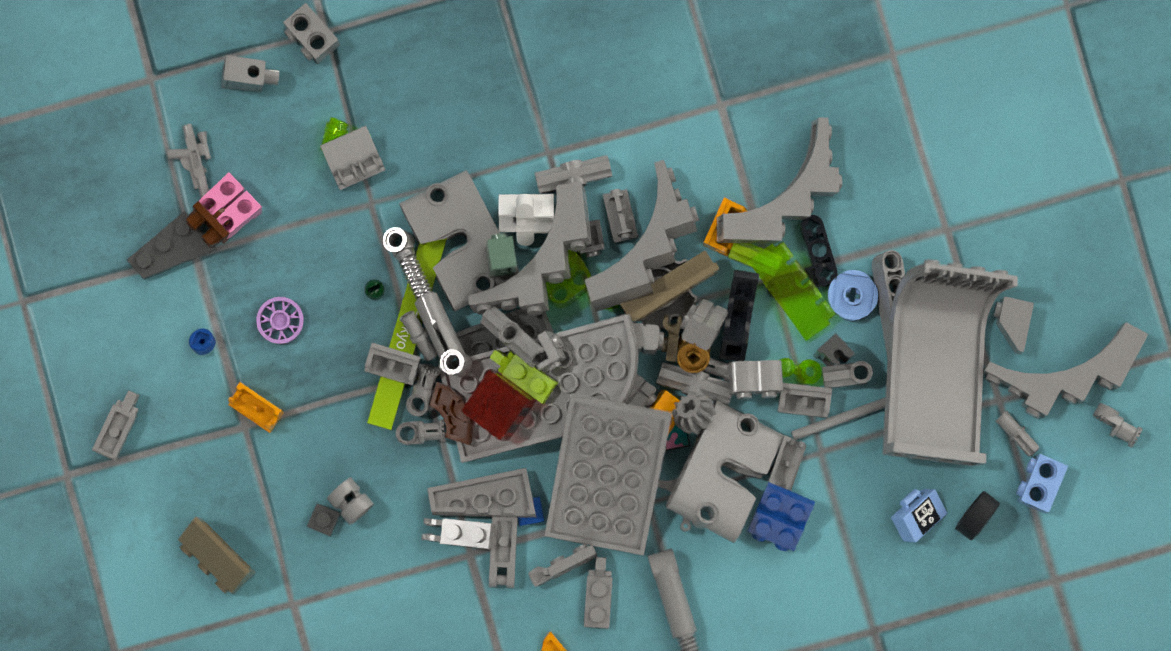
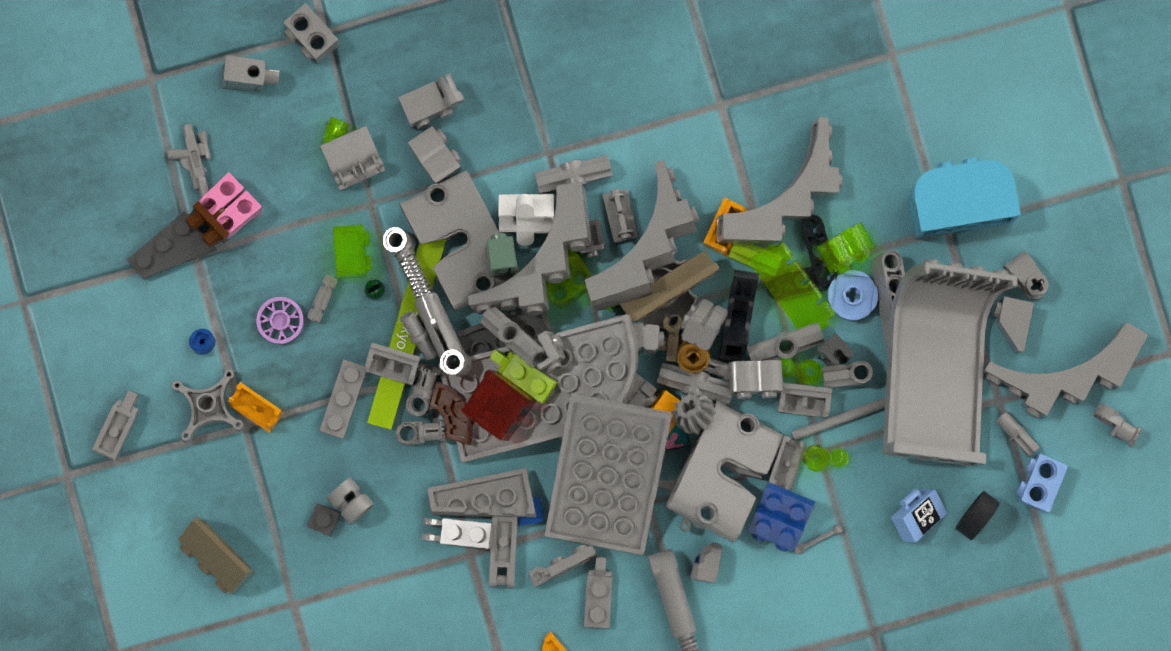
(208, 406): none -> light grey piece
(322, 298): none -> light grey axle
(343, 399): none -> light grey plate
(350, 251): none -> clear neon green brick
(431, 102): none -> light grey hinge
(434, 155): none -> light grey brick
(707, 563): none -> light grey rock
(802, 339): none -> light grey piece
(837, 458): none -> clear neon green plate
(837, 529): none -> light grey hinge
(846, 248): none -> clear neon green brick
(963, 198): none -> medium azure brick
(1028, 274): none -> light grey piece

